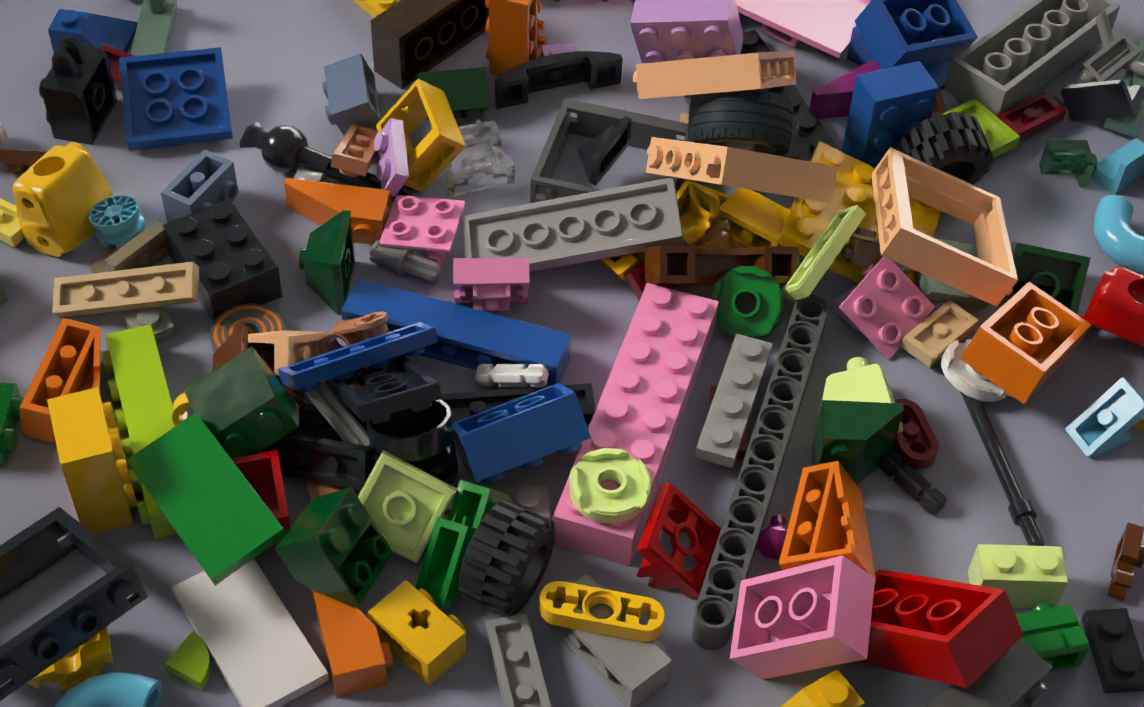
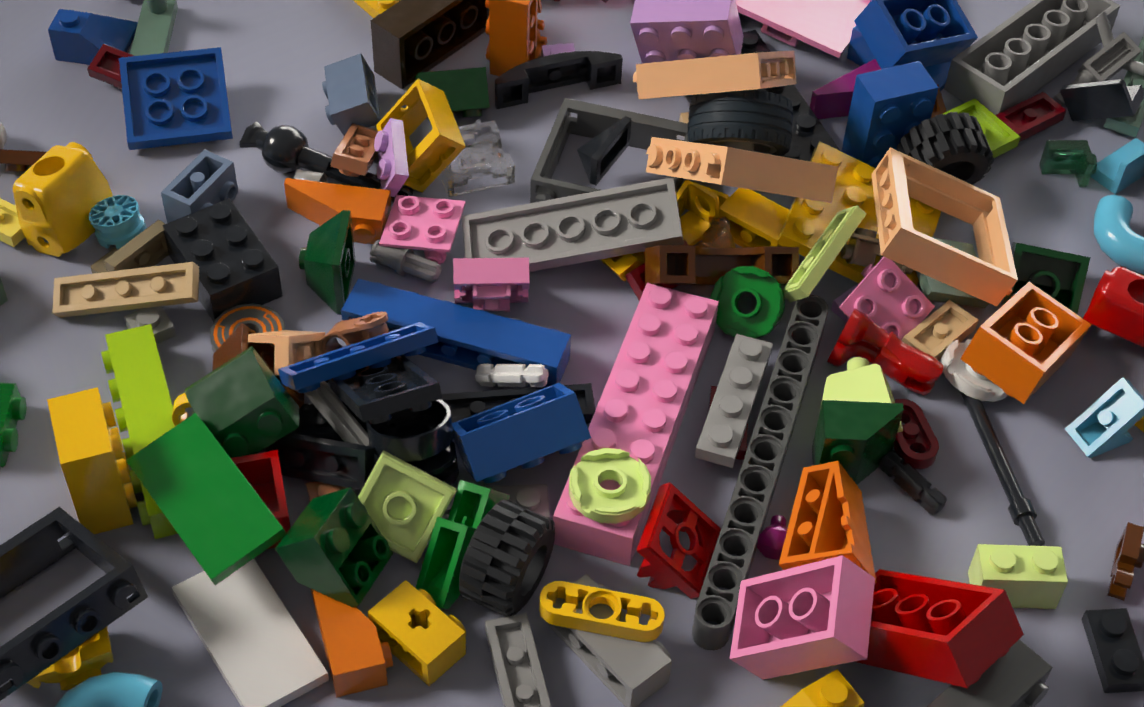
(67, 368): orange wedge -> none
(78, 92): black hinge -> none
(191, 661): lime tile -> none
(897, 359): none -> red piece
(1054, 635): green brick -> none

